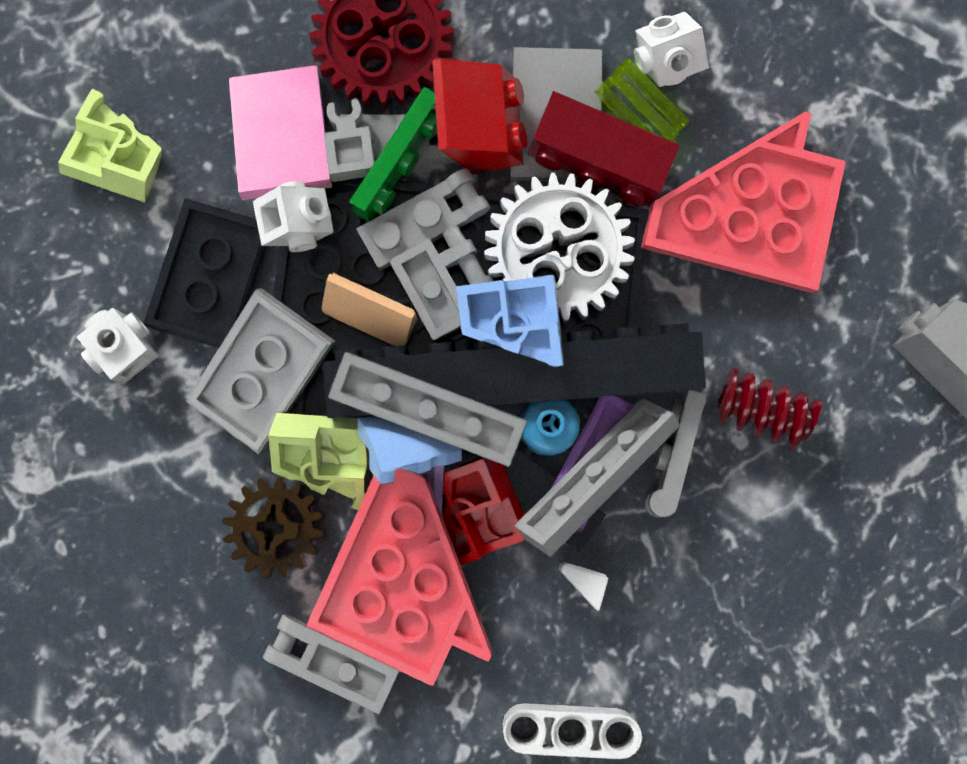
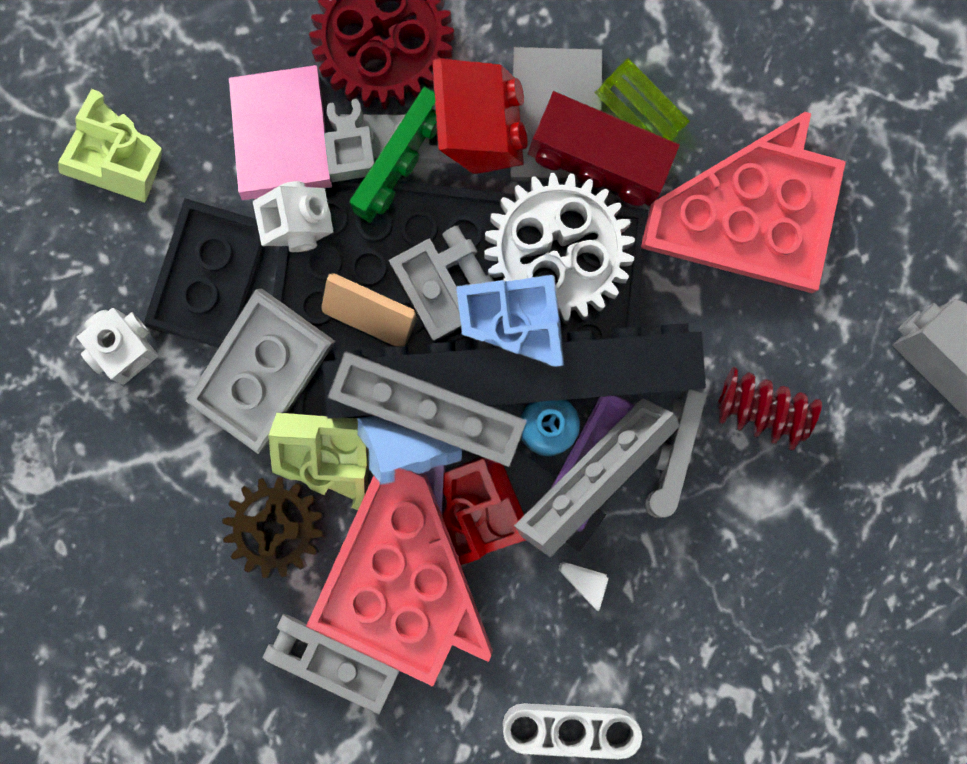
(422, 218): light grey plate -> none
(671, 49): white brick -> none

